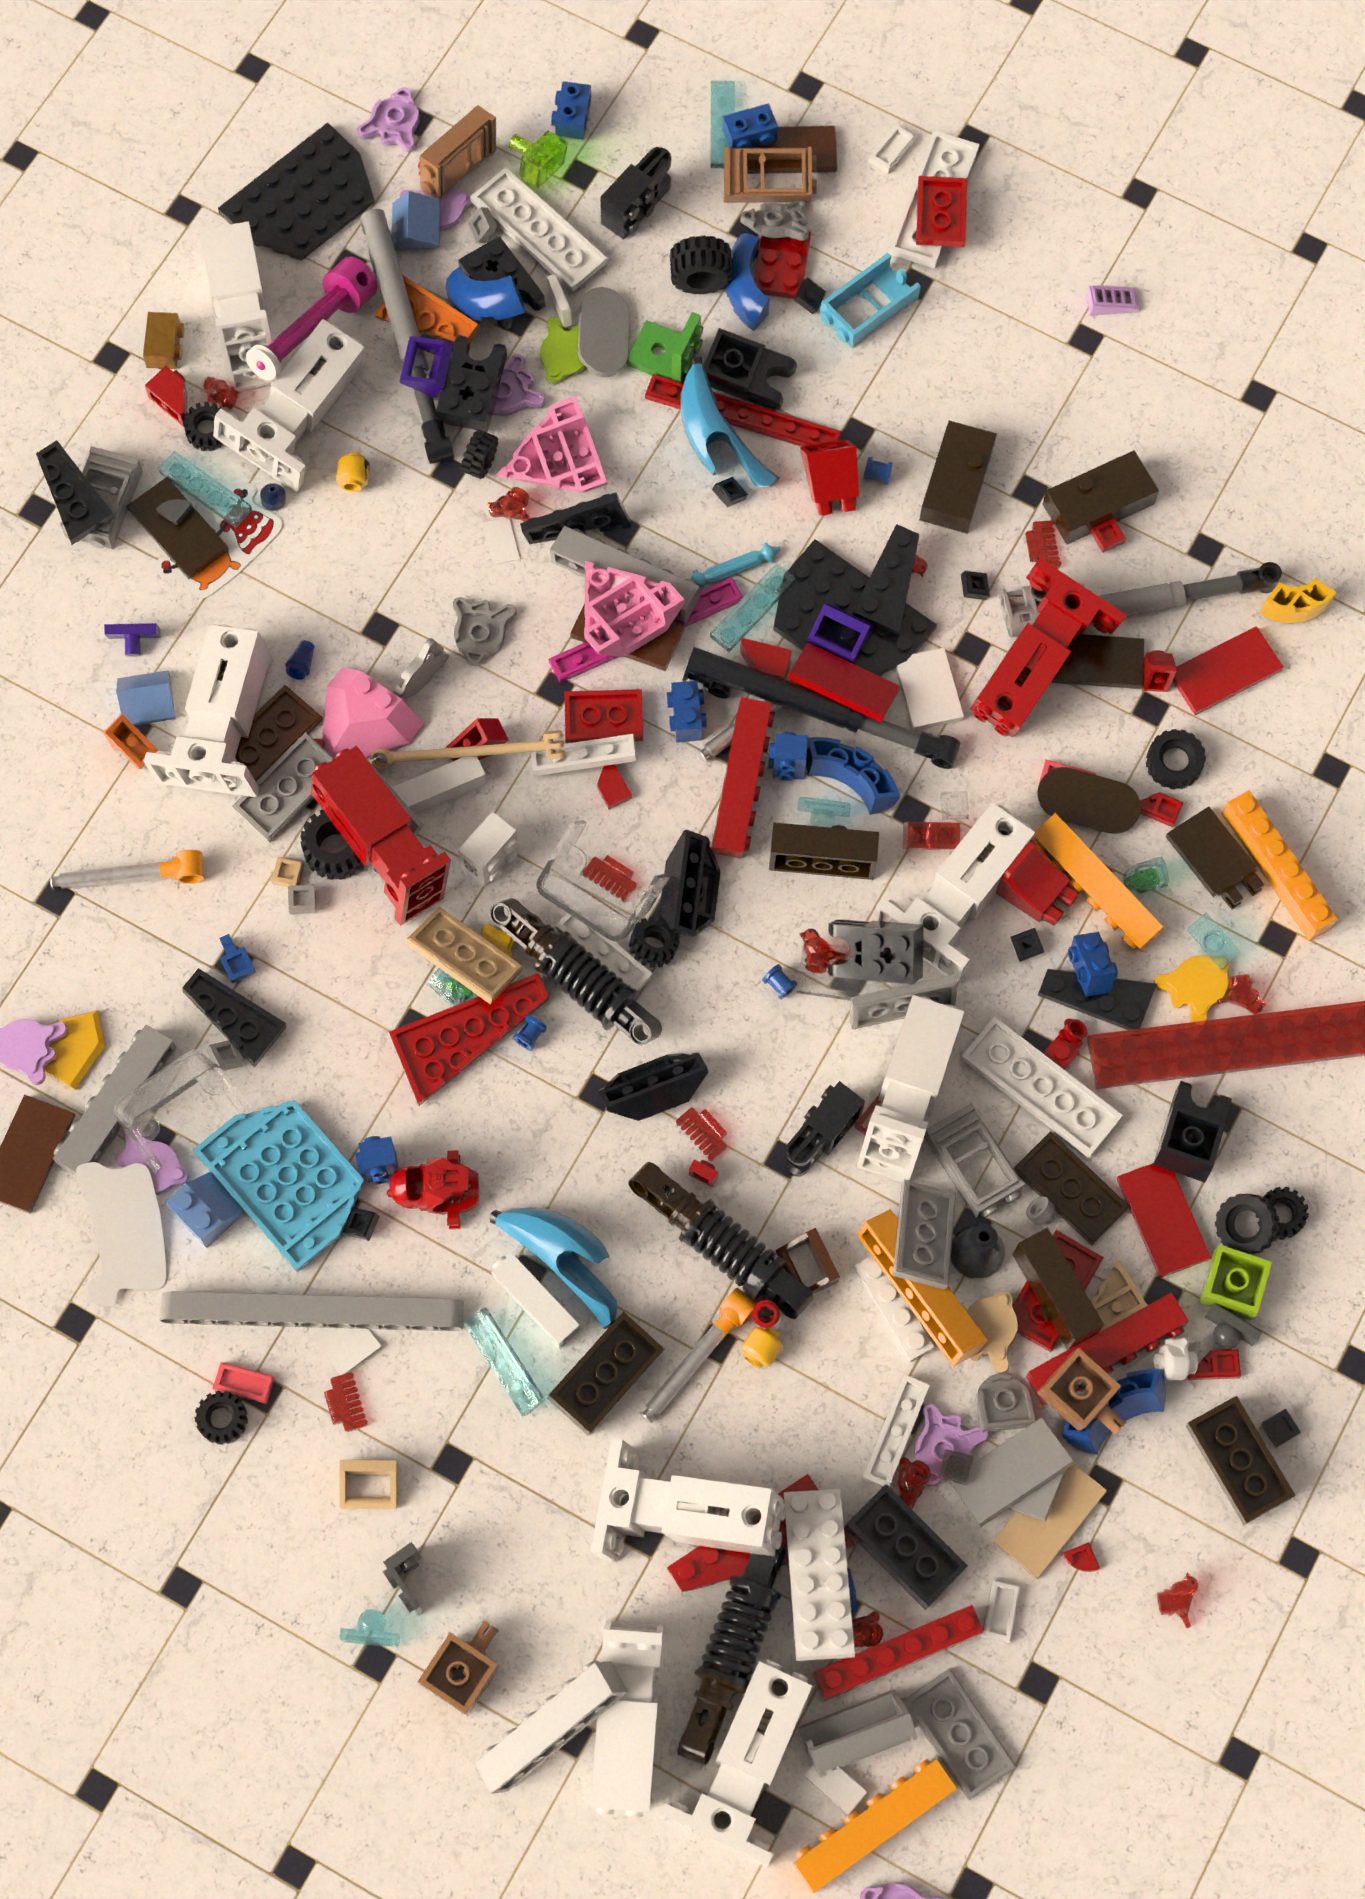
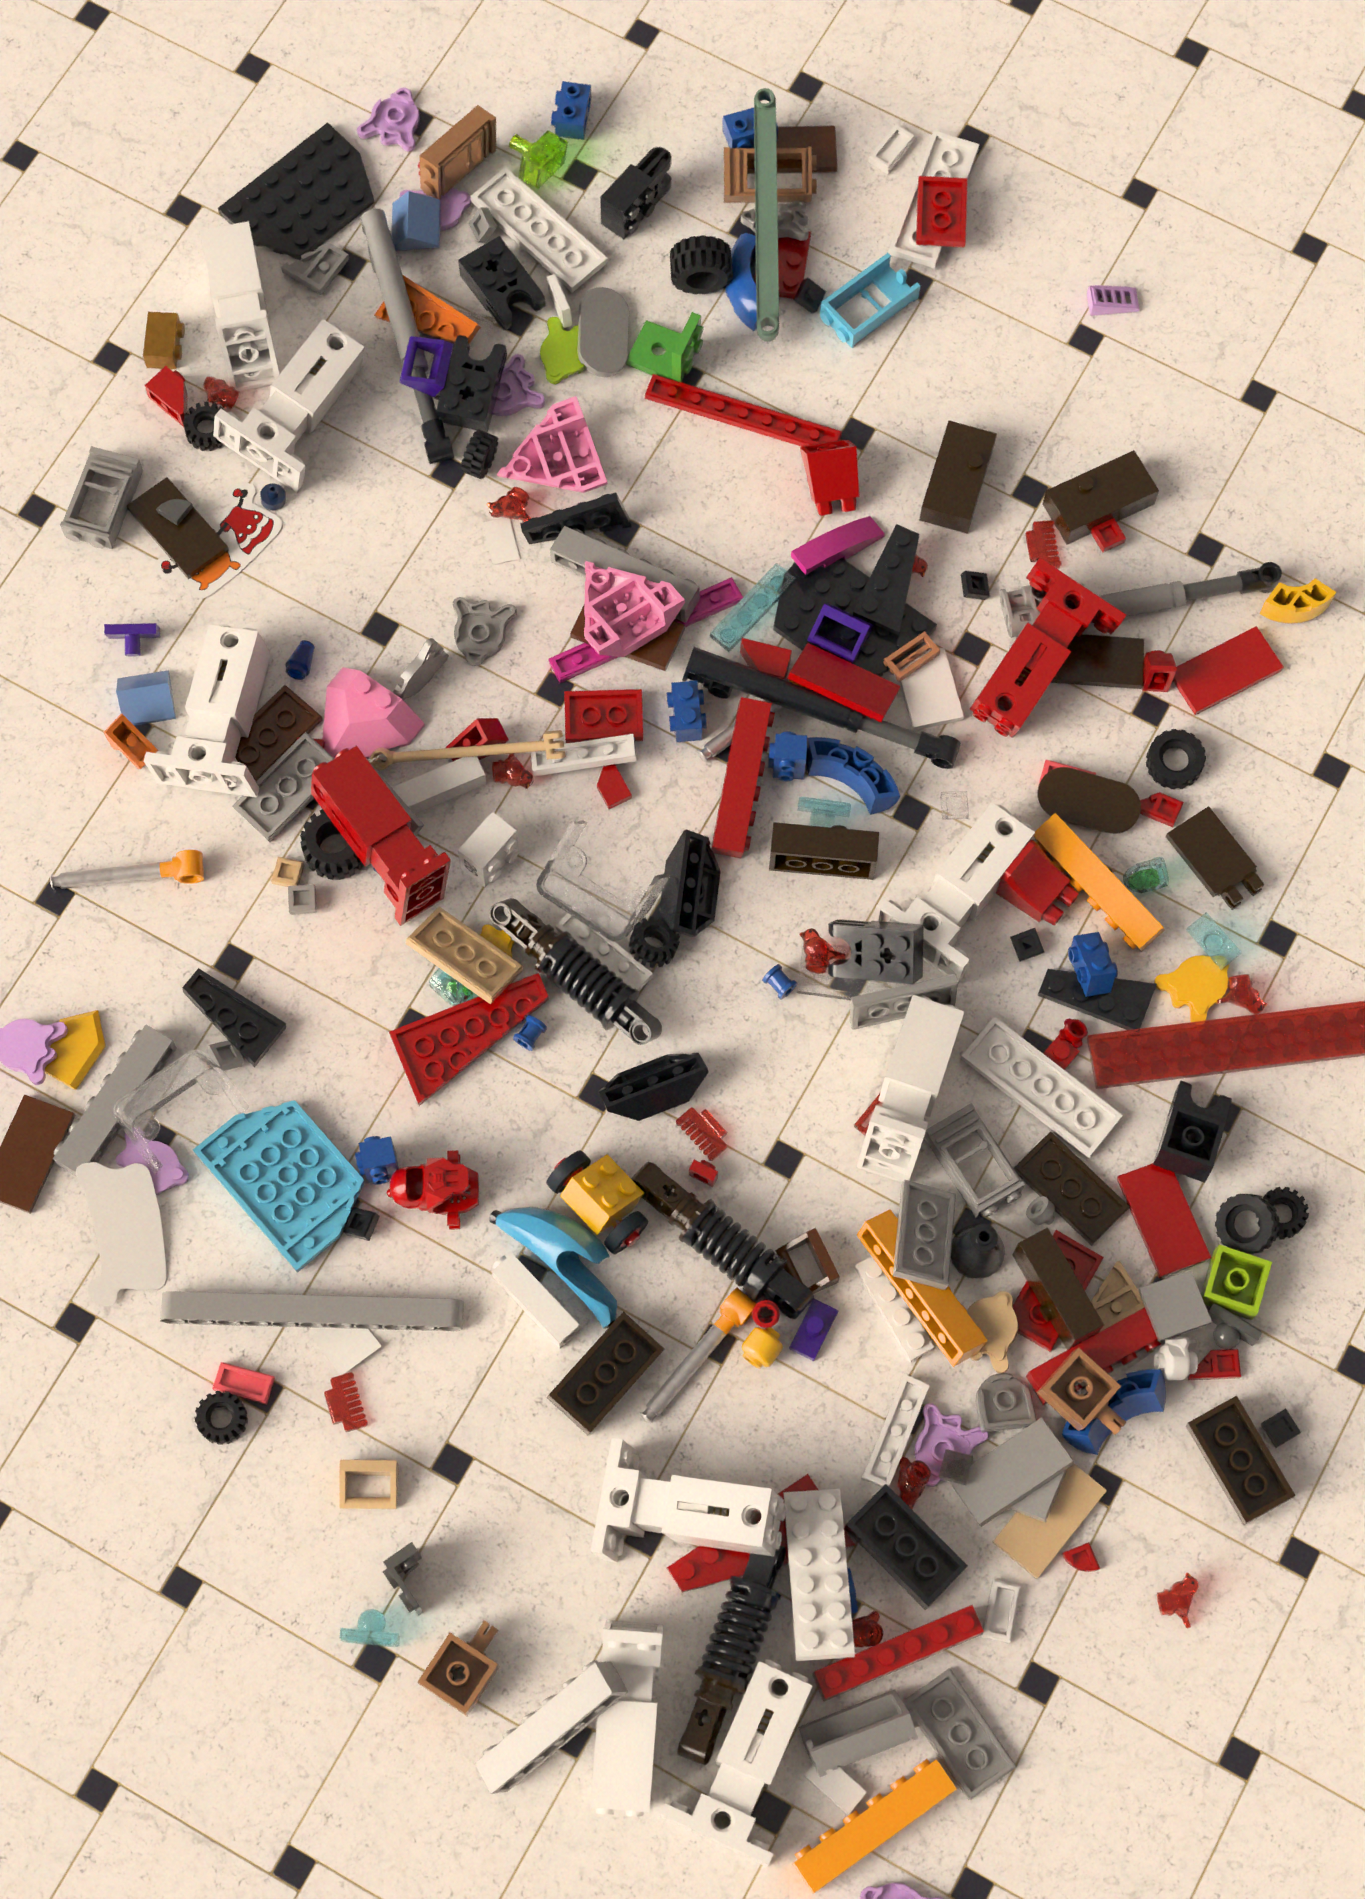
(75, 498): black wing -> none
(205, 489): clear light blue plate -> none
(205, 1208): medium blue slope -> none
(236, 961): blue plate -> none
(318, 267): none -> light grey wing
(345, 288): dark pink piece -> none
(353, 472): yellow head -> none
(484, 298): blue brick -> none
(504, 1361): clear light blue plate -> none
(511, 772): none -> clear red animal
(600, 1197): none -> yellow brick
(612, 870): clear red piece -> none
(706, 425): dark azure piece -> none
(721, 104): clear light blue tile -> none
(729, 492): black tile -> none
(735, 565): medium azure wheel -> none
(751, 369): black brick -> none
(766, 214): none -> sand green piece
(813, 1329): none -> dark purple tile
(823, 1128): black brick -> none
(837, 544): none -> dark pink slope
(878, 470): blue bush -> none
(895, 669): none -> nougat tile
(931, 835): clear red brick -> none
(1174, 1305): none -> light grey tile
(1279, 865): light orange brick -> none

